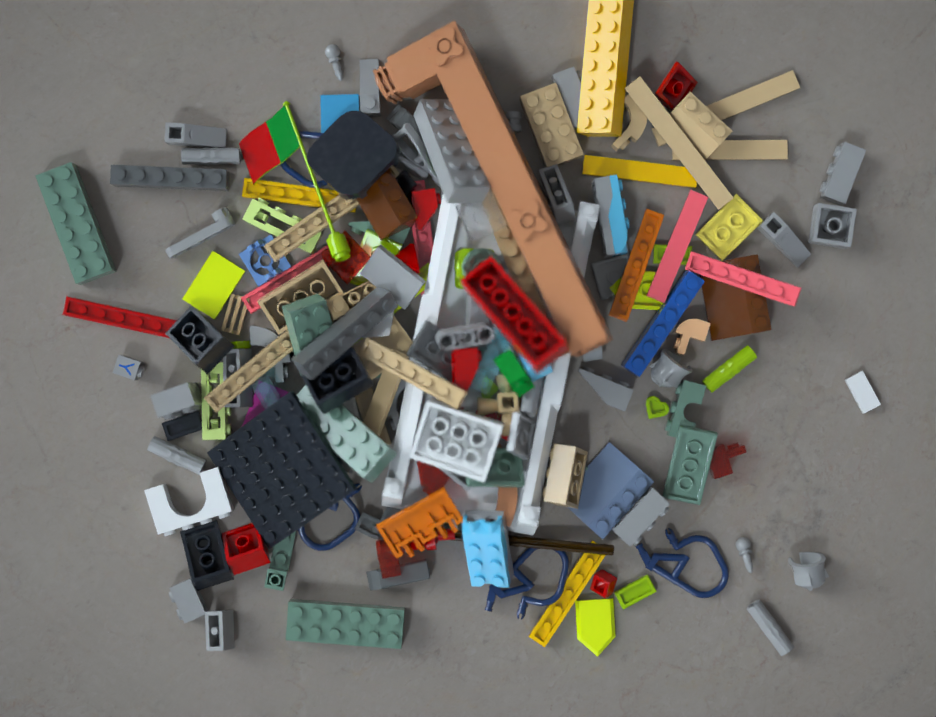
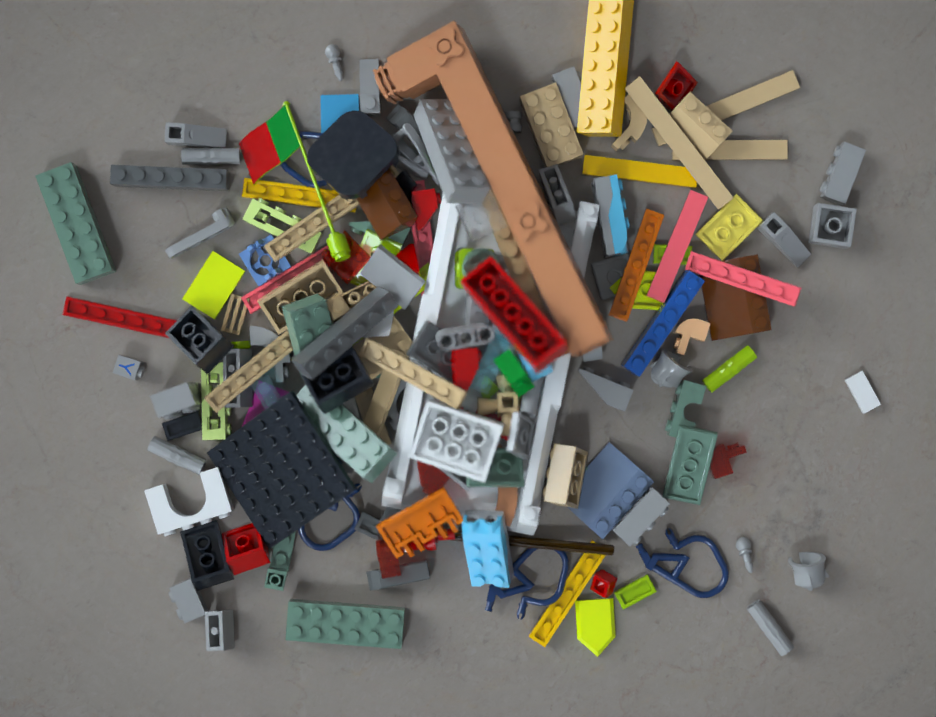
(655, 407): lime tile -> none

